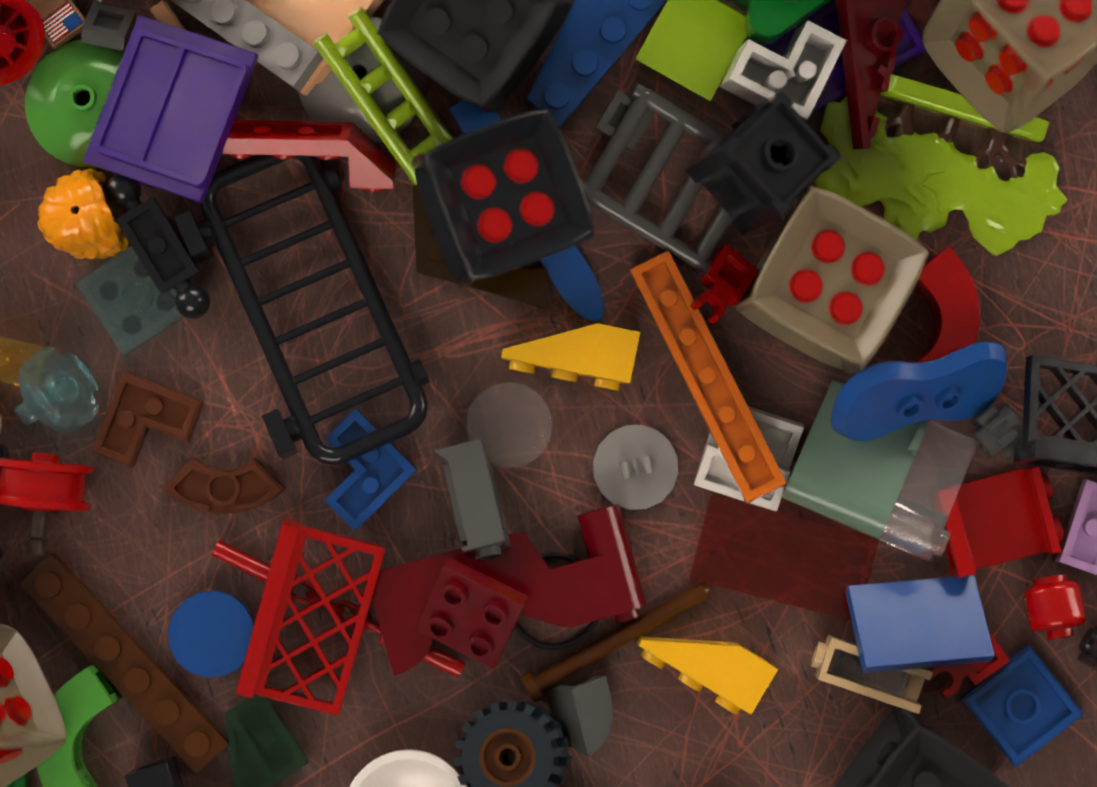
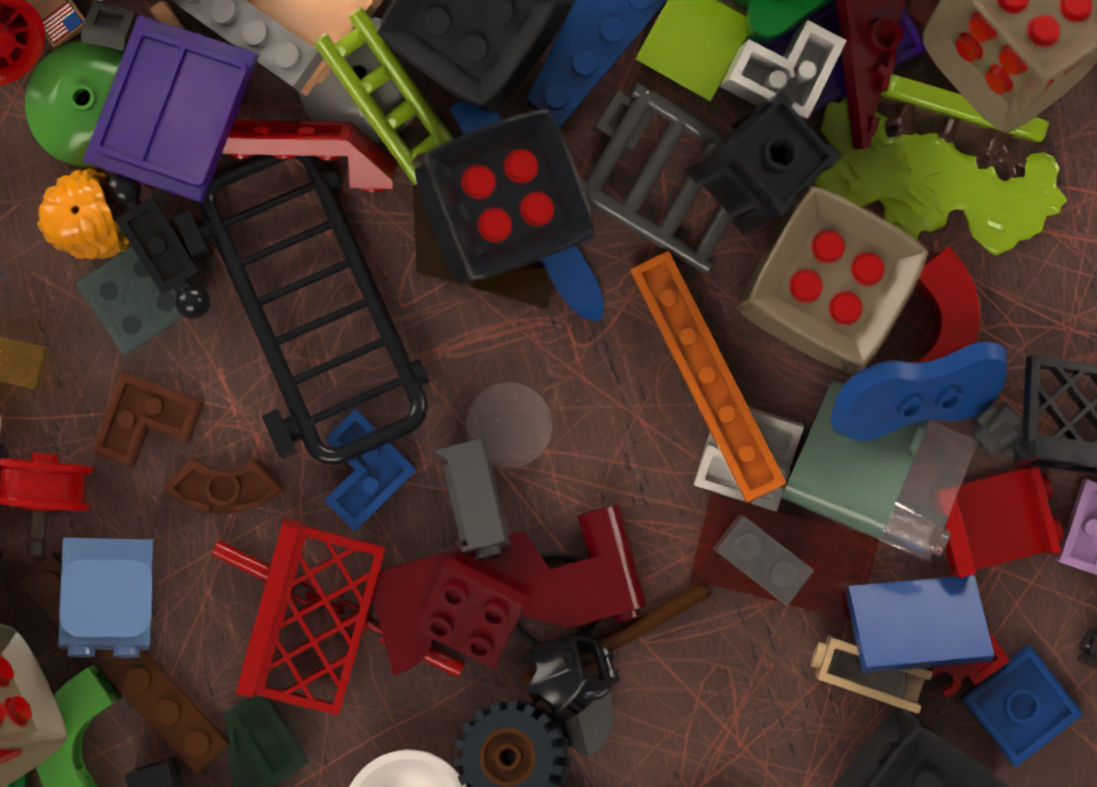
(56, 391): clear light blue tile -> none
(105, 596): none -> medium blue brick
(210, 633): blue tile -> none
(562, 676): none -> black helmet
(588, 351): yellow slope -> none
(635, 467): light grey piece -> none
(720, 666): yellow slope -> none
(727, 281): red plate -> none
(763, 559): none -> flat silver brick
(1055, 606): red head -> none

